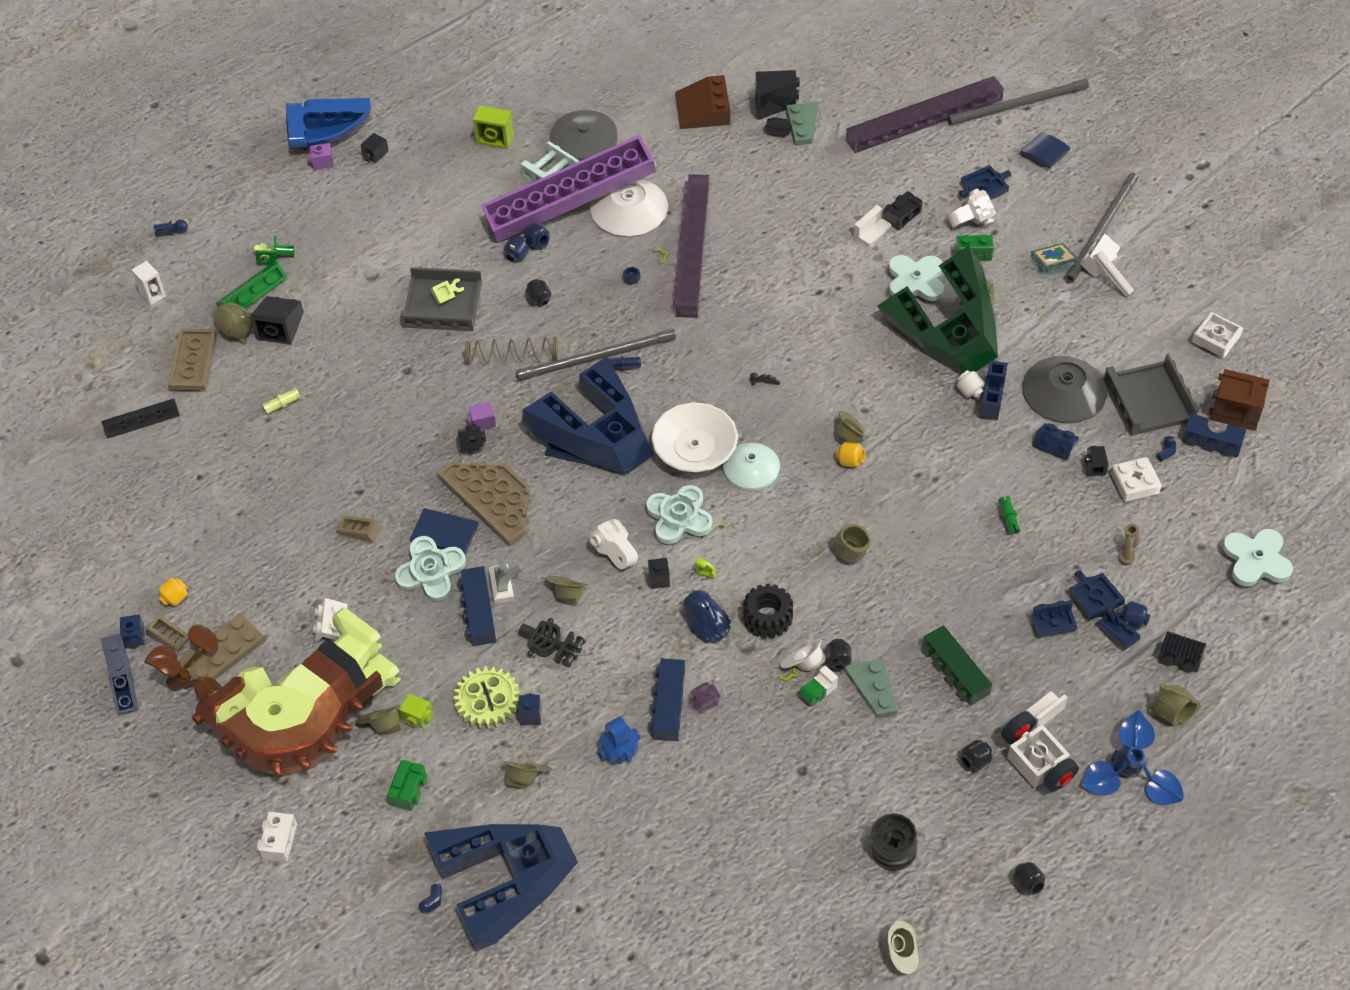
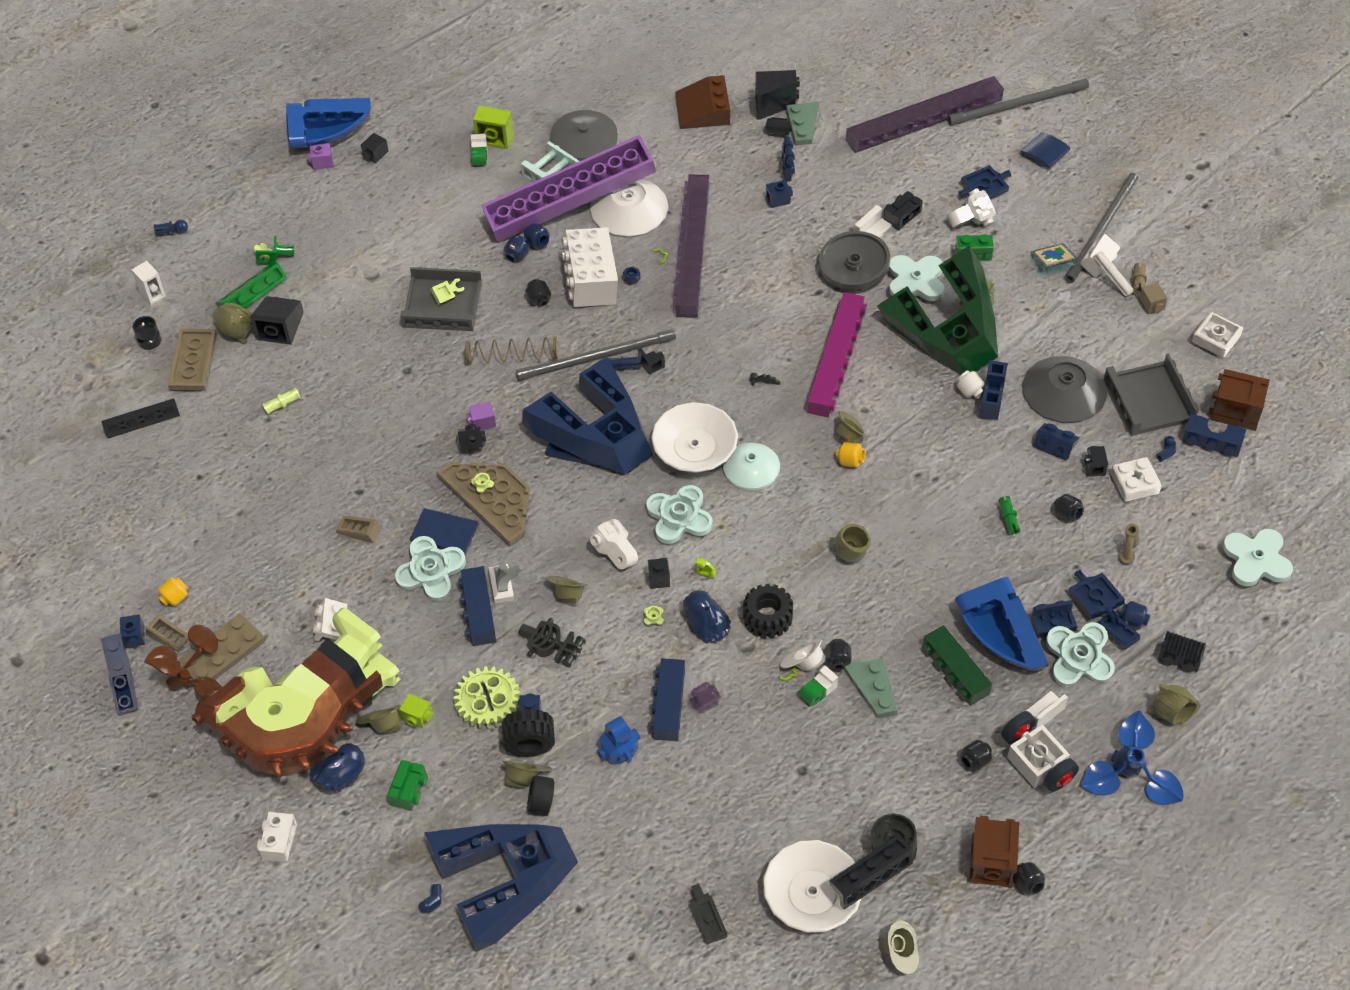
(146, 332): none -> black wheel
(339, 768): none -> dark blue piece
(479, 149): none -> leg
(480, 478): none -> yellowish green plate
(528, 732): none -> black tyre
(540, 795): none -> black tyre
(589, 267): none -> white brick
(652, 361): none -> black panel
(653, 610): none -> yellowish green plate
(707, 915): none -> pearl dark grey hinge
(778, 193): none -> dark blue brick
(788, 159): none -> dark blue plate
(796, 872): none -> white dish
(836, 355): none -> magenta brick
(854, 260): none -> dark grey dish
(871, 870): none -> black fence
(994, 852): none -> reddish brown container
(1002, 624): none -> blue panel
(1068, 507): none -> black head
(1089, 644): none -> light aqua plant
(1139, 277): none -> dark tan pin
(1153, 298): none -> dark tan brick

